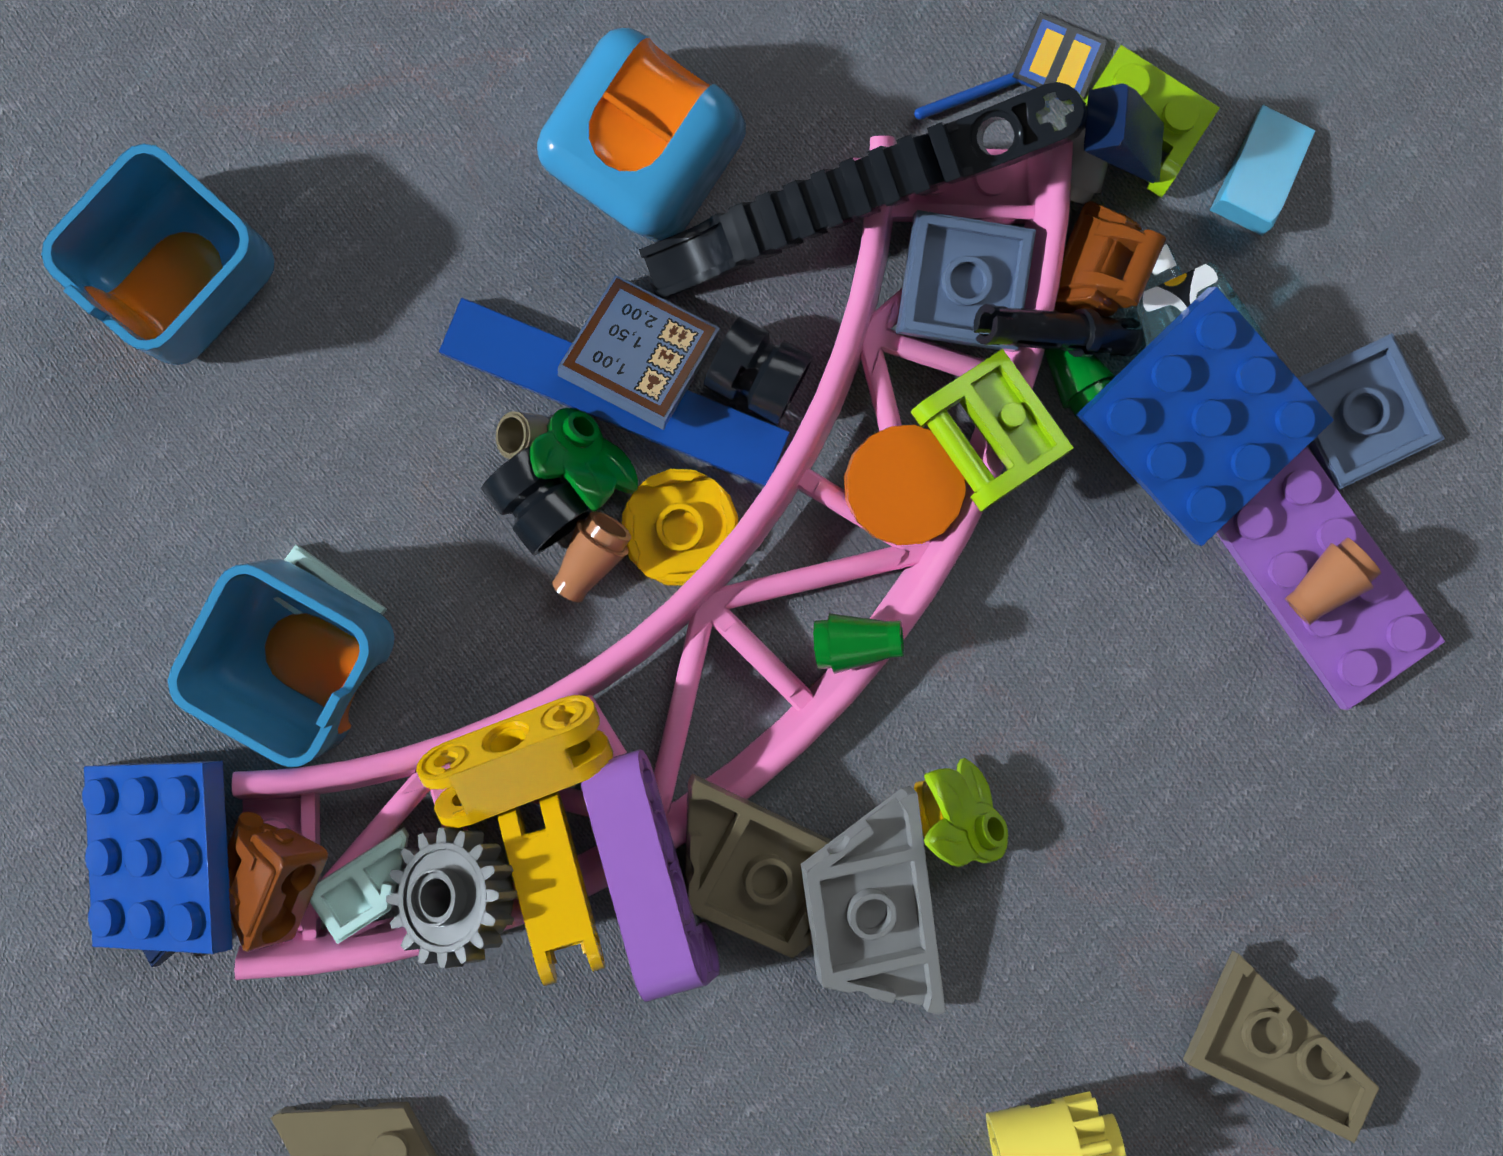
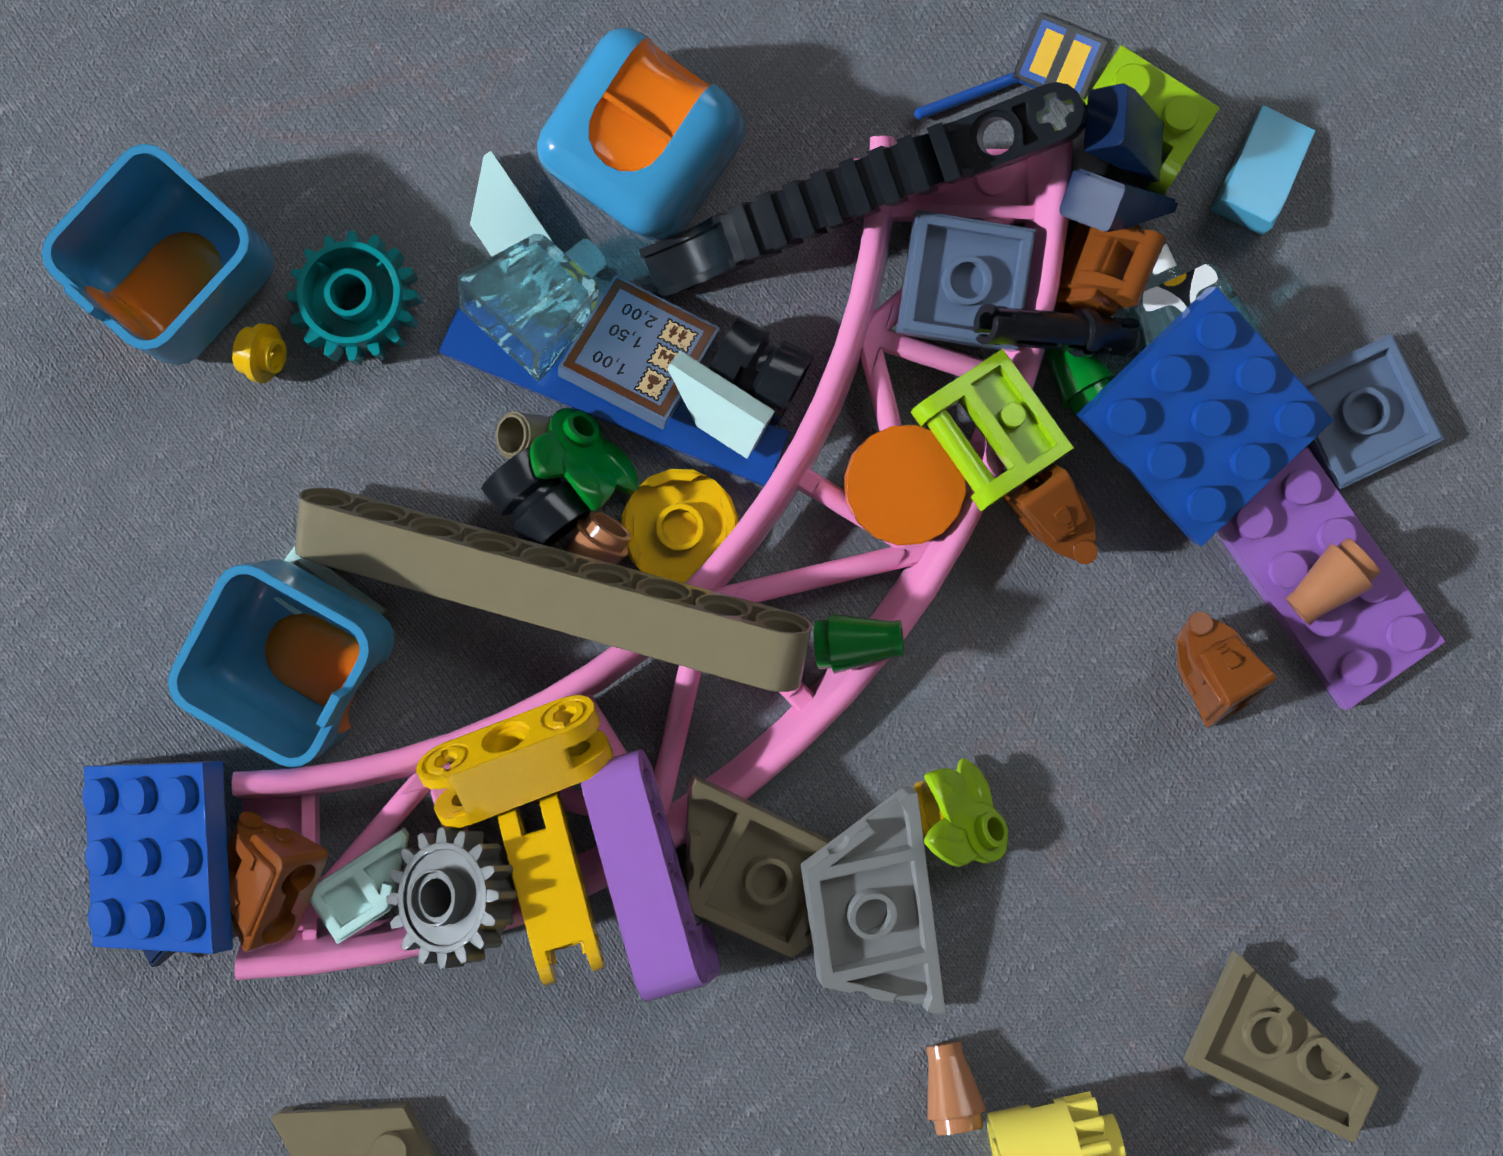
(259, 352): none -> yellow plate
(329, 277): none -> teal gear
(500, 211): none -> light aqua tile
(533, 298): none -> clear light blue torso
(554, 588): none -> dark tan beam
(719, 405): none -> light aqua tile
(952, 1091): none -> nougat cone
(1056, 514): none -> dark orange piece
(1111, 203): none -> dark blue slope
(1219, 668): none -> dark orange piece

